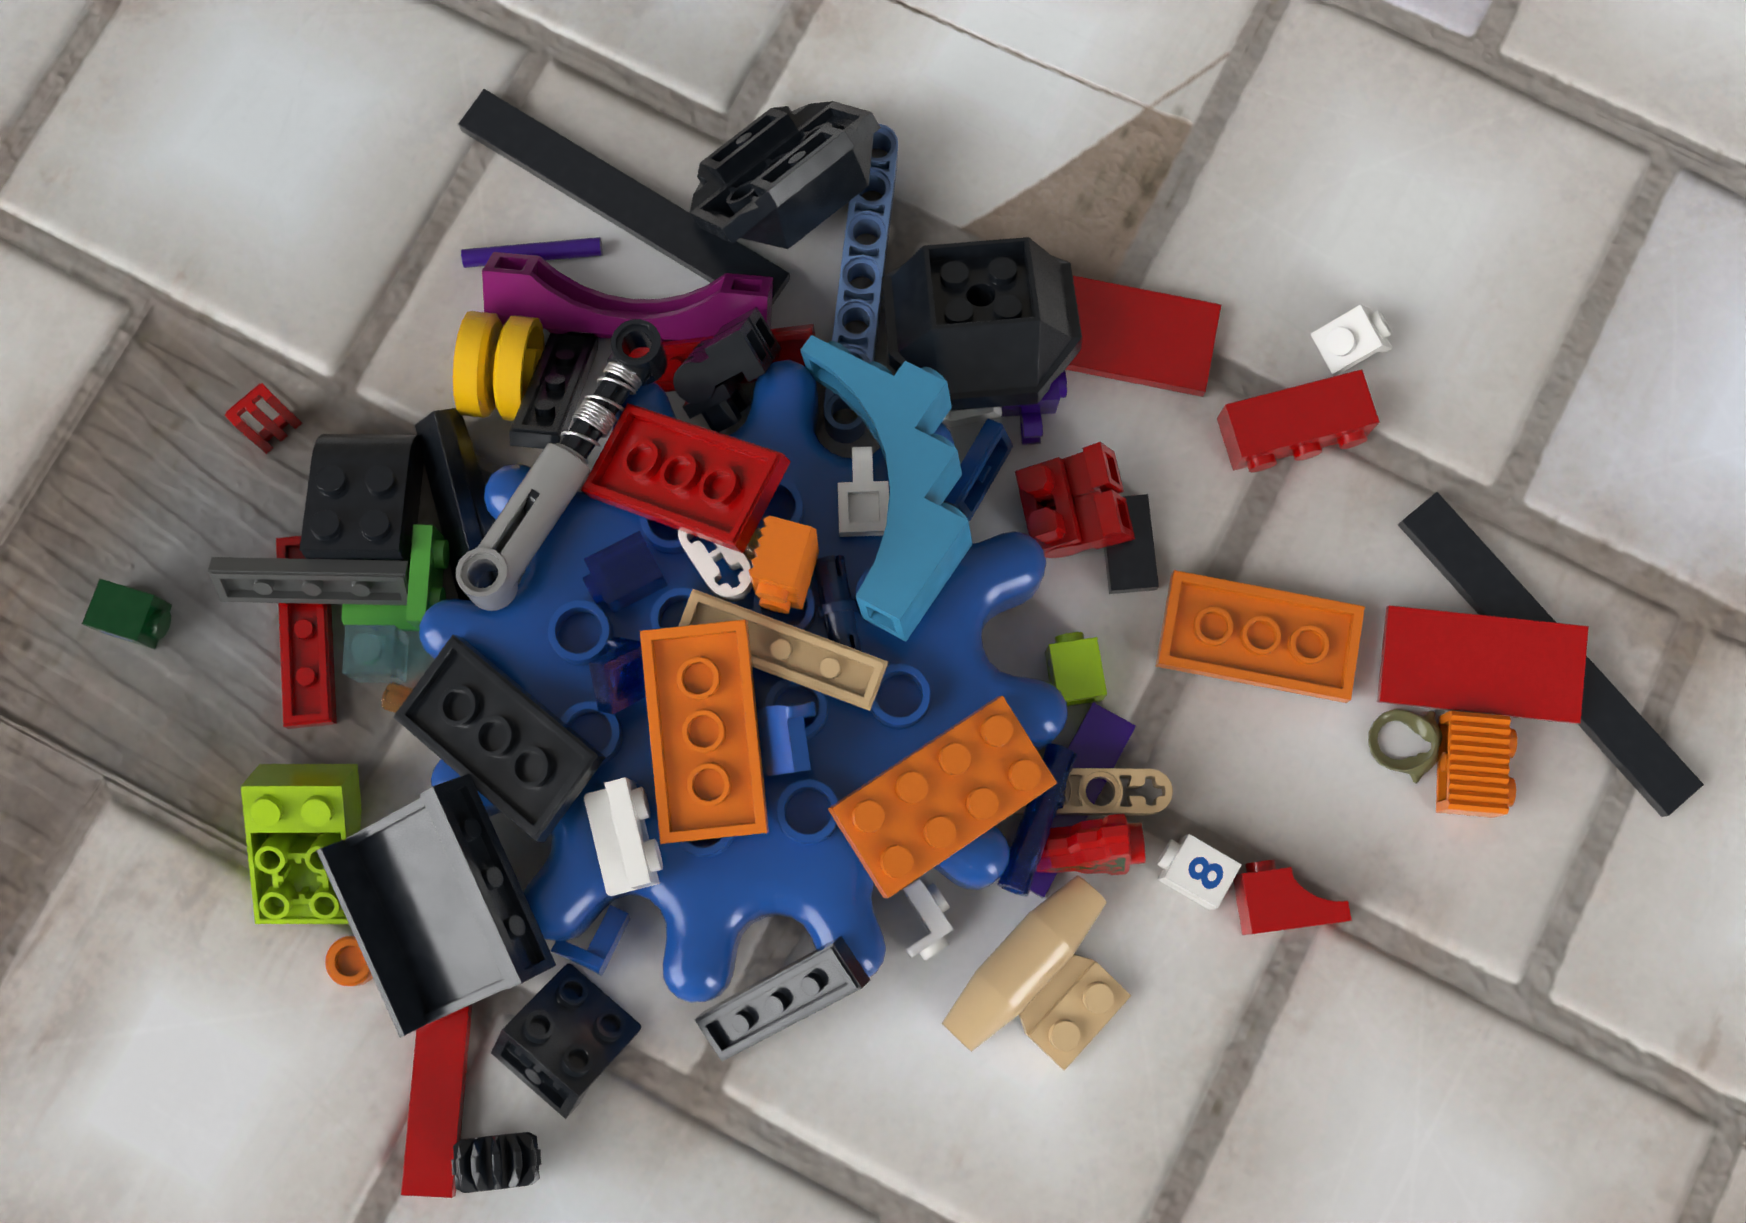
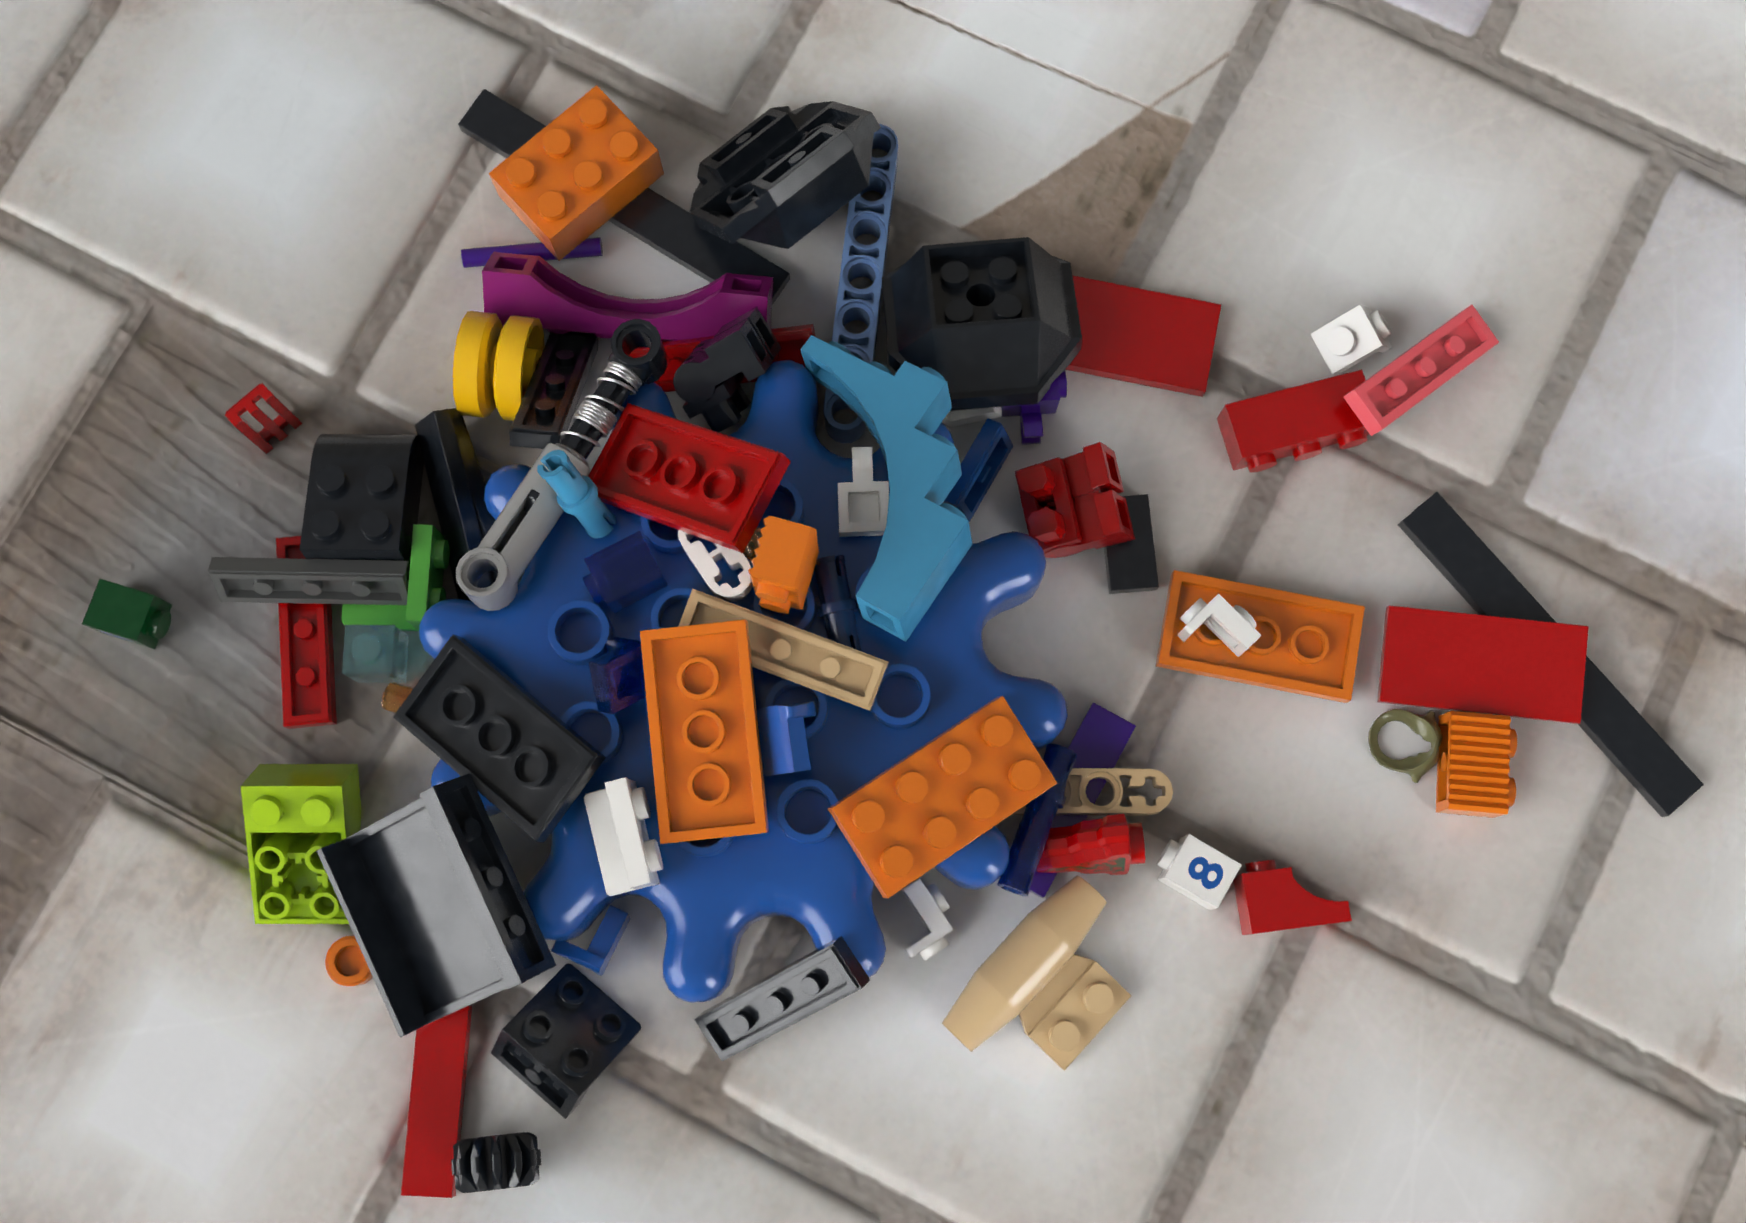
(576, 494): none -> dark azure pin
(577, 172): none -> orange brick
(1076, 668): lime brick -> none
(1230, 624): none -> white bracket
(1421, 370): none -> coral plate

